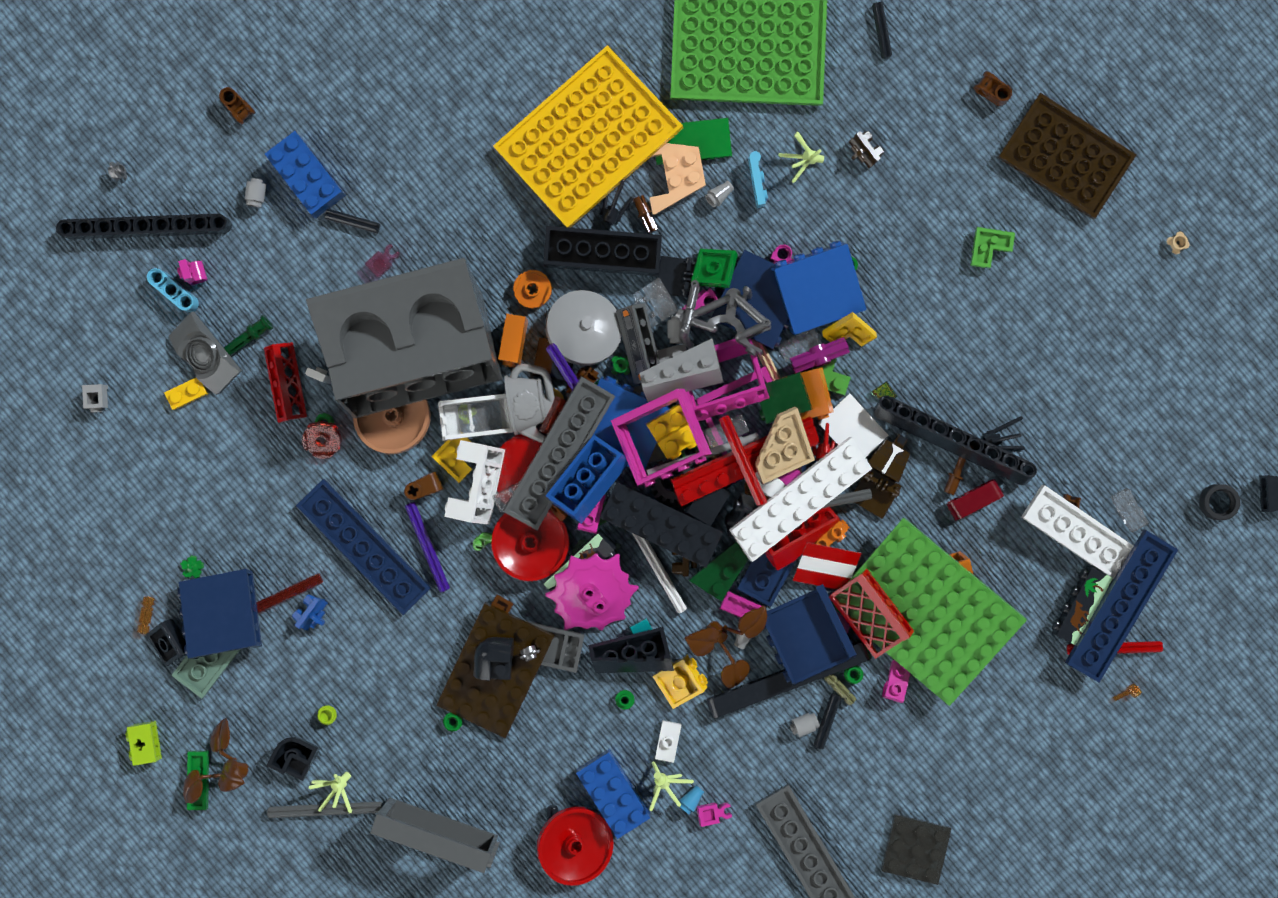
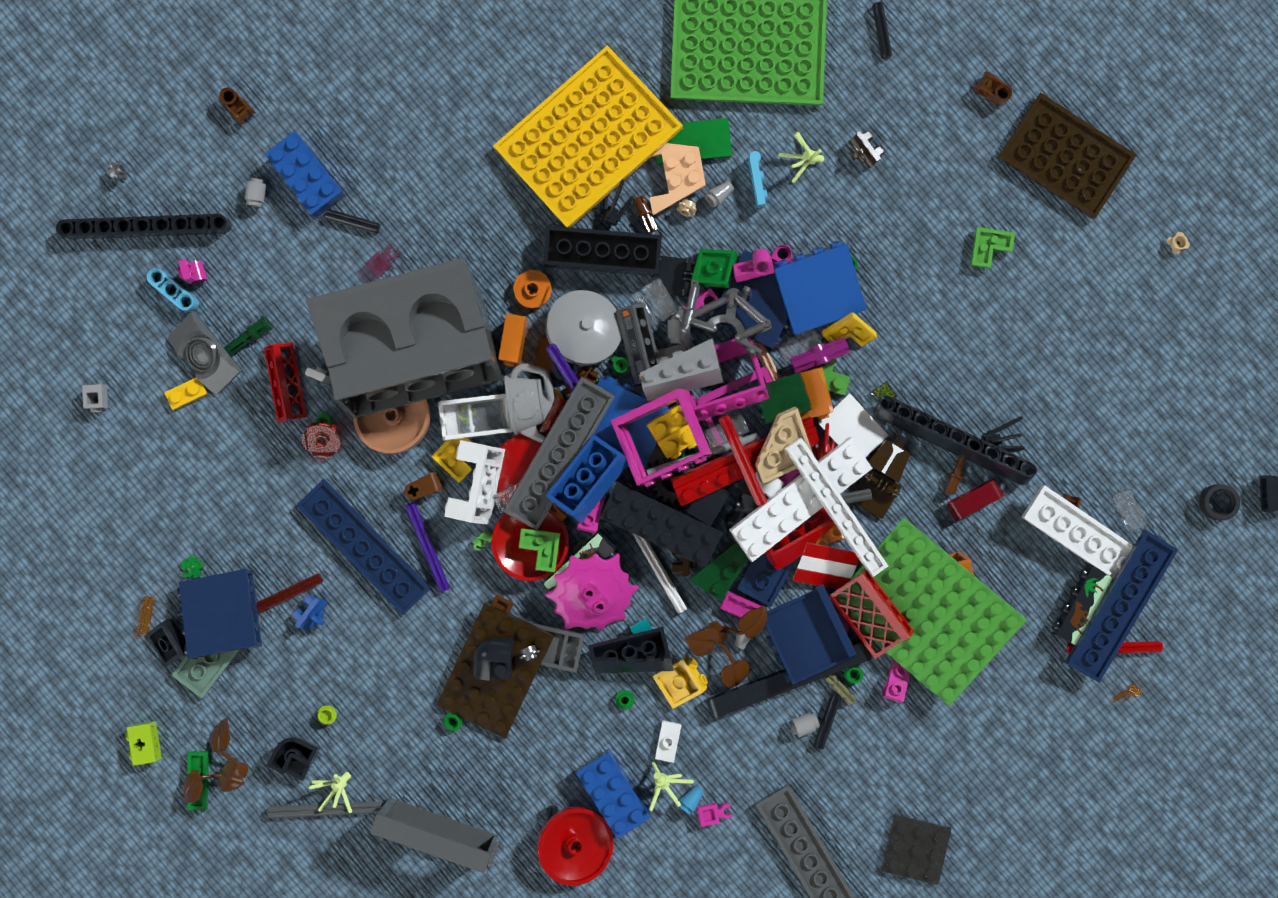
(545, 543): none -> bright green plate
(687, 208): none -> tan plate
(759, 266): none -> dark pink plate
(836, 507): none -> white tile

